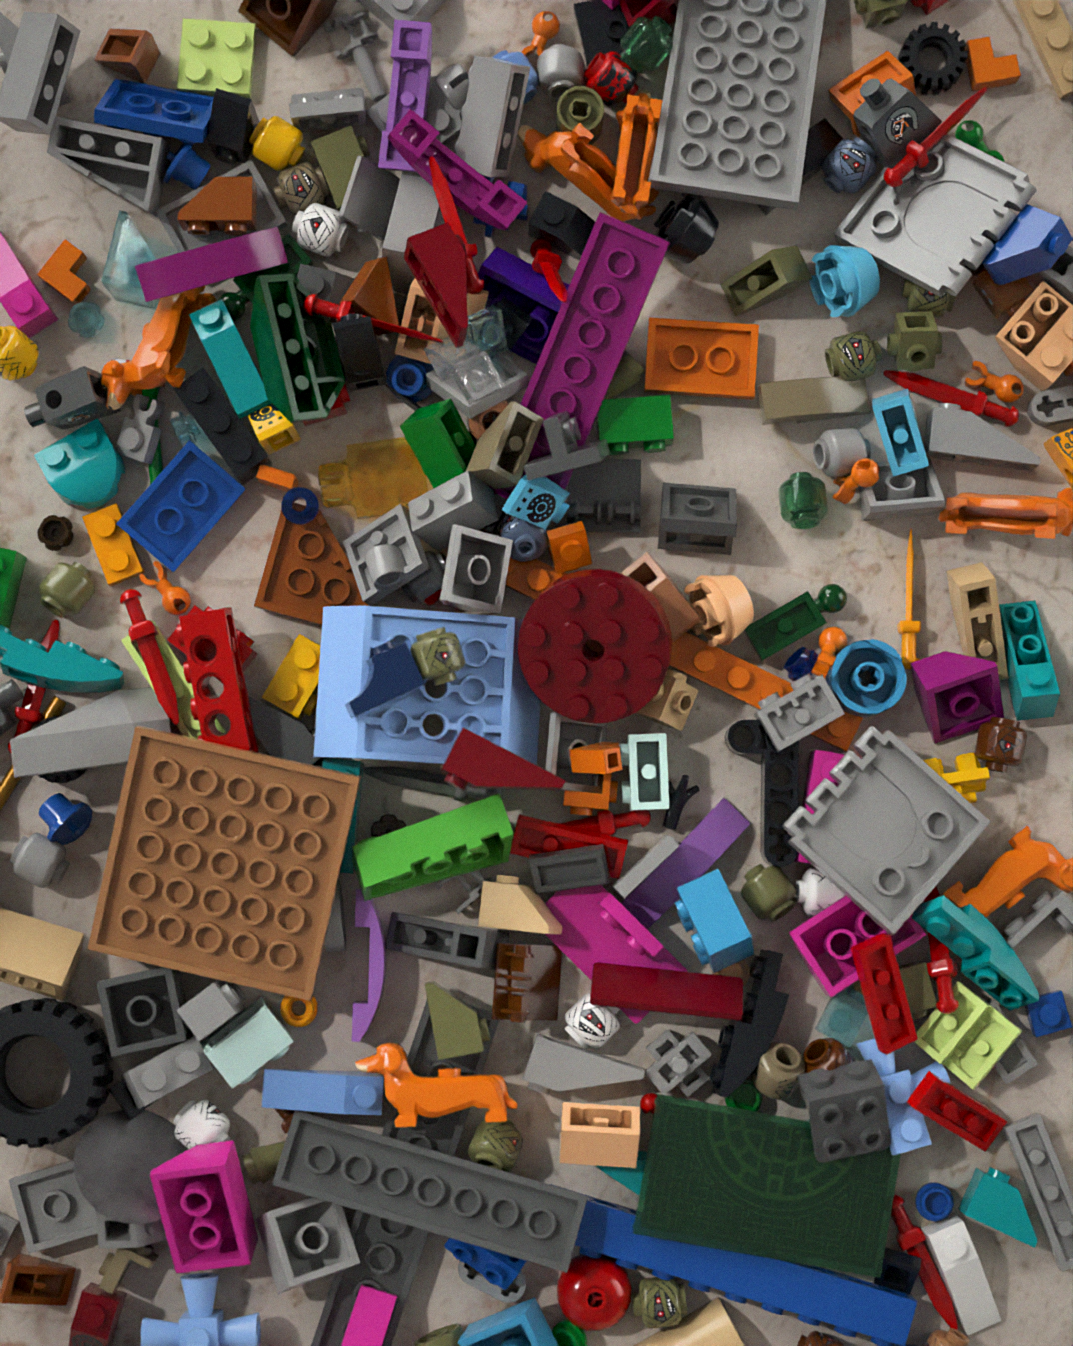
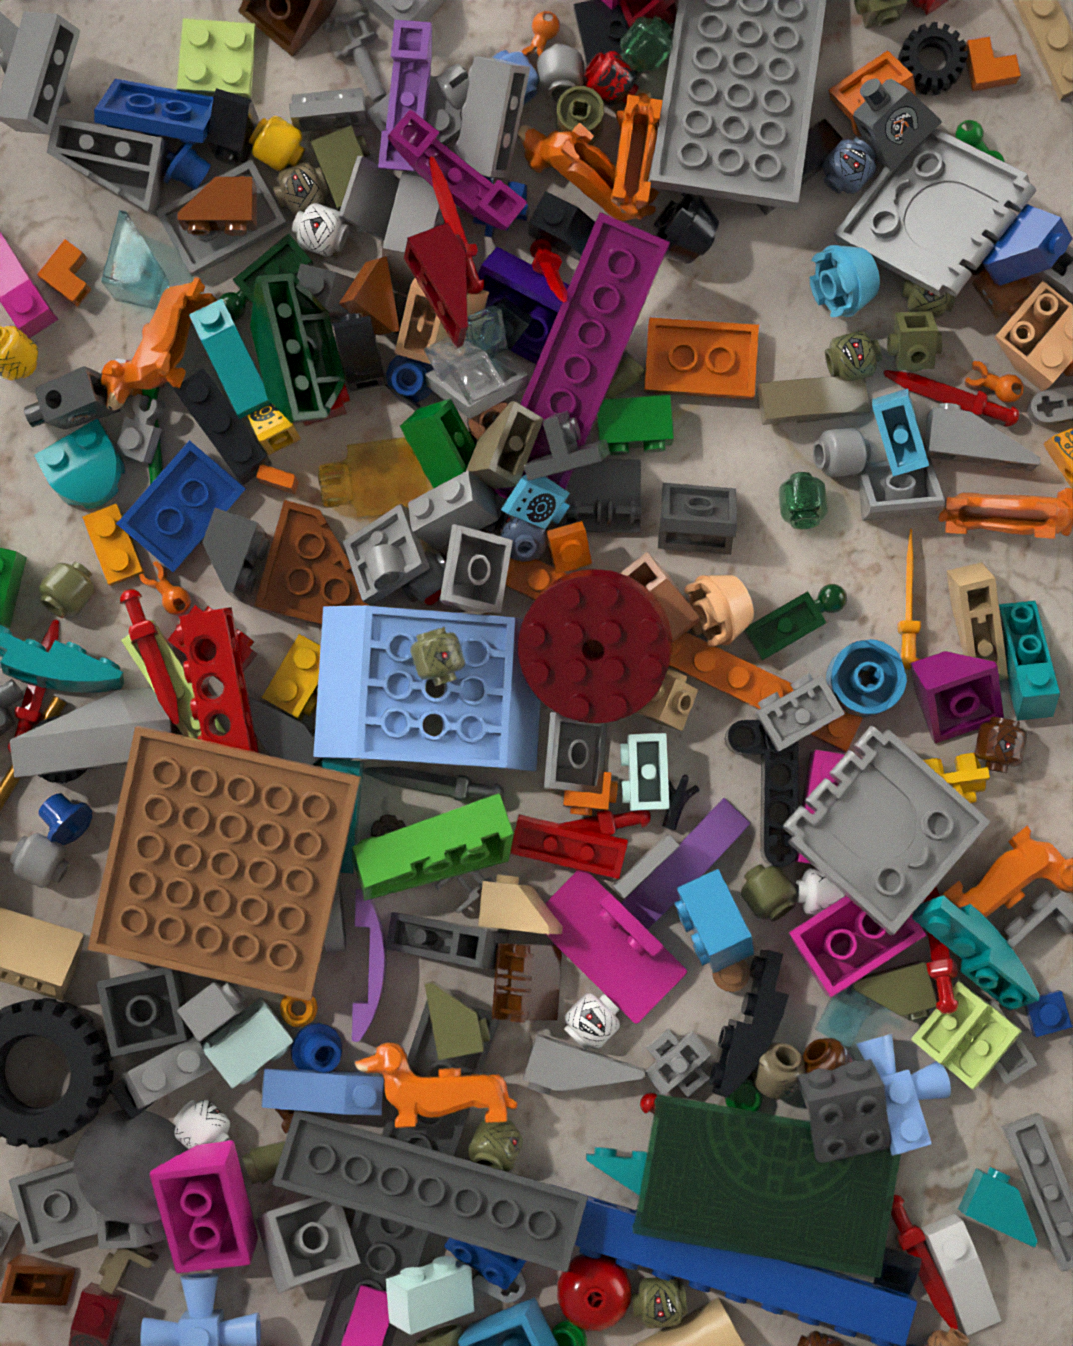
(52, 523): dark brown plate -> none
(82, 310): clear light blue plate -> none
(129, 53): dark orange slope -> none
(184, 428): clear light blue plate -> none
(211, 264): magenta slope -> none
(233, 549): none -> dark grey slope
(308, 513): clear blue plate -> none
(316, 1048): none -> blue piece
(336, 311): red sword -> none
(390, 675): dark blue arch -> none
(429, 1294): none -> light aqua brick
(485, 765): dark red slope -> none
(569, 869): dark grey tile -> none
(596, 758): orange piece -> none
(599, 1135): light nougat slope -> none
(666, 991): dark red slope -> none
(766, 279): olive slope -> none
(800, 663): clear blue plate -> none
(831, 642): orange arm -> none
(863, 474): orange arm -> none
(884, 993): red plate -> none
(917, 153): red sword -> none
(934, 1201): blue plate -> none
(956, 1111): red plate -> none

